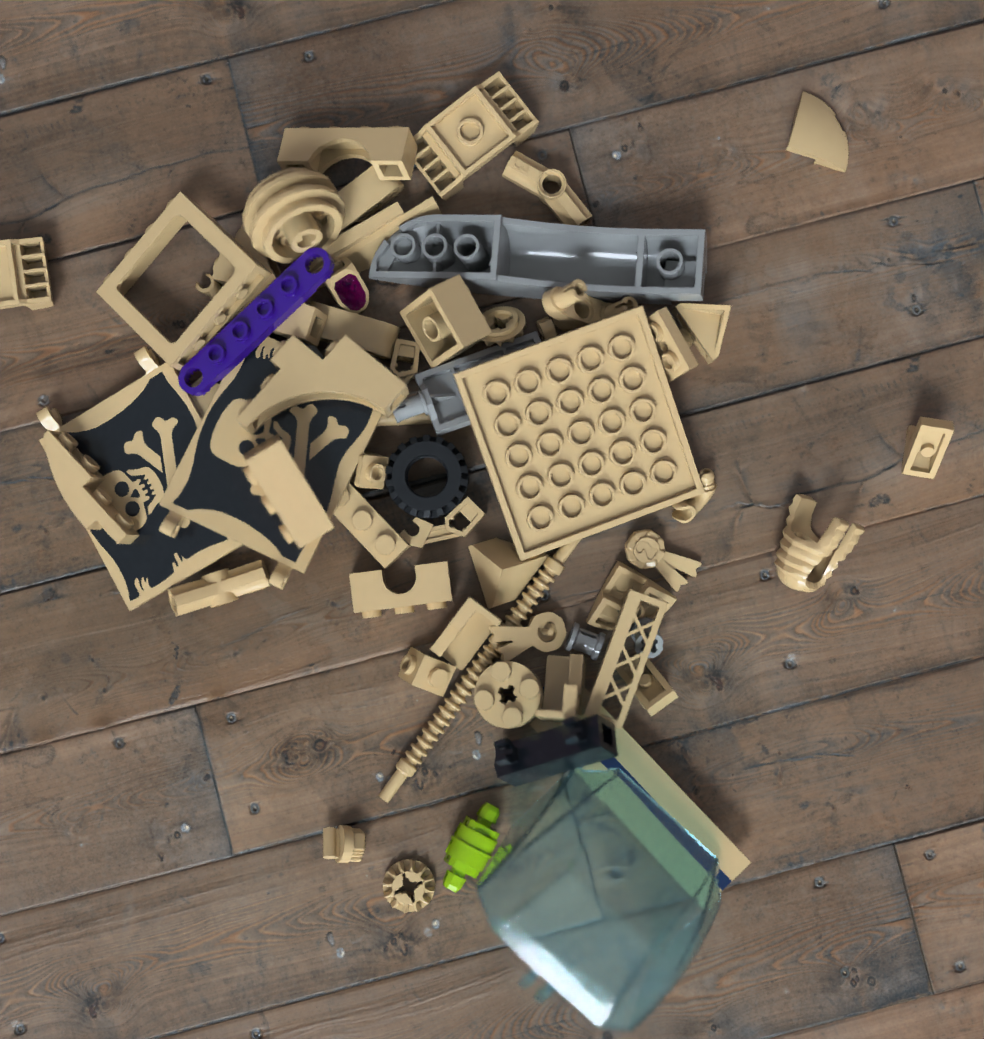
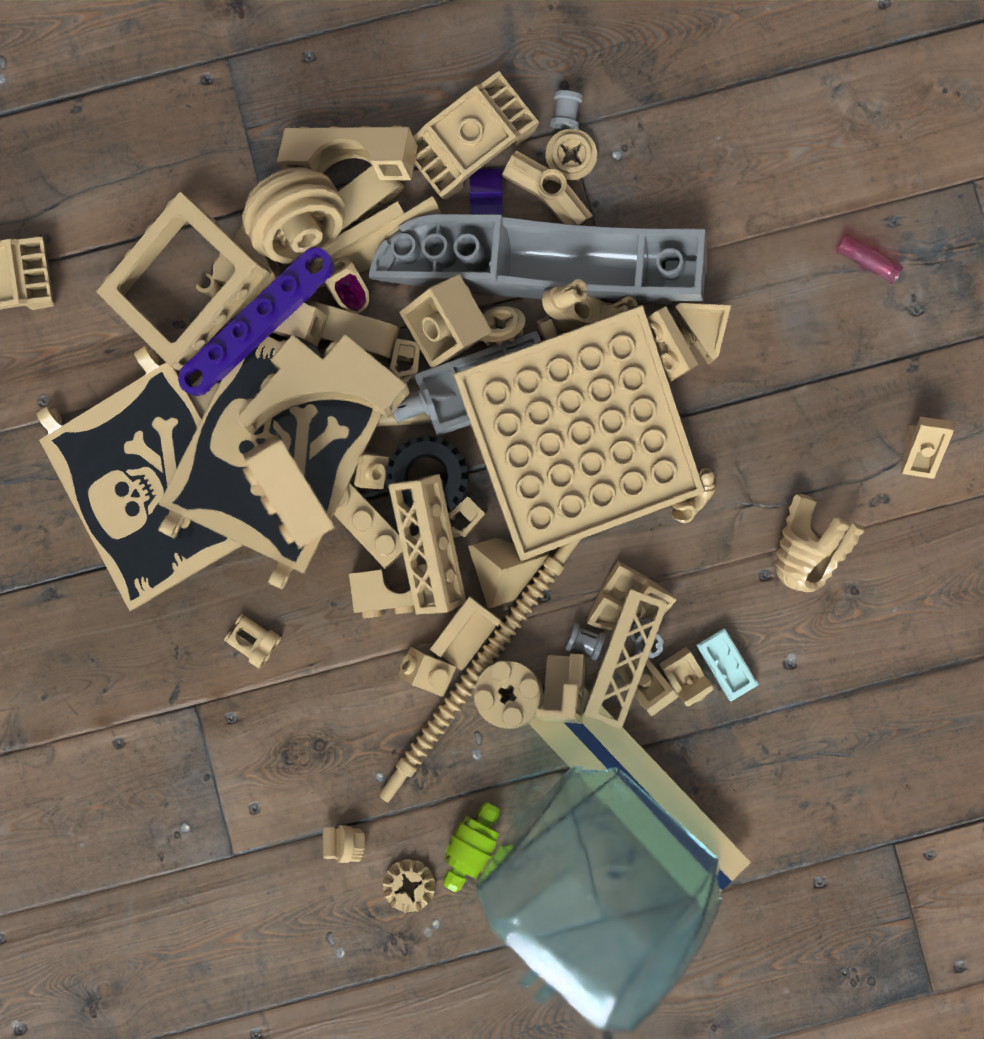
(78, 482): tan slope -> none
(219, 588): tan piece -> none
(262, 648): none -> tan piece
(434, 545): none -> tan fence
(486, 192): none -> dark purple slope
(544, 632): tan piece -> none
(555, 750): black brick -> none
(566, 110): none -> light grey bush
(570, 140): none -> tan gear
(647, 550): tan piece -> none
(686, 677): none -> tan bracket
(727, 664): none -> light aqua plate
(818, 134): tan brick -> none
(869, 259): none -> clear pink pin

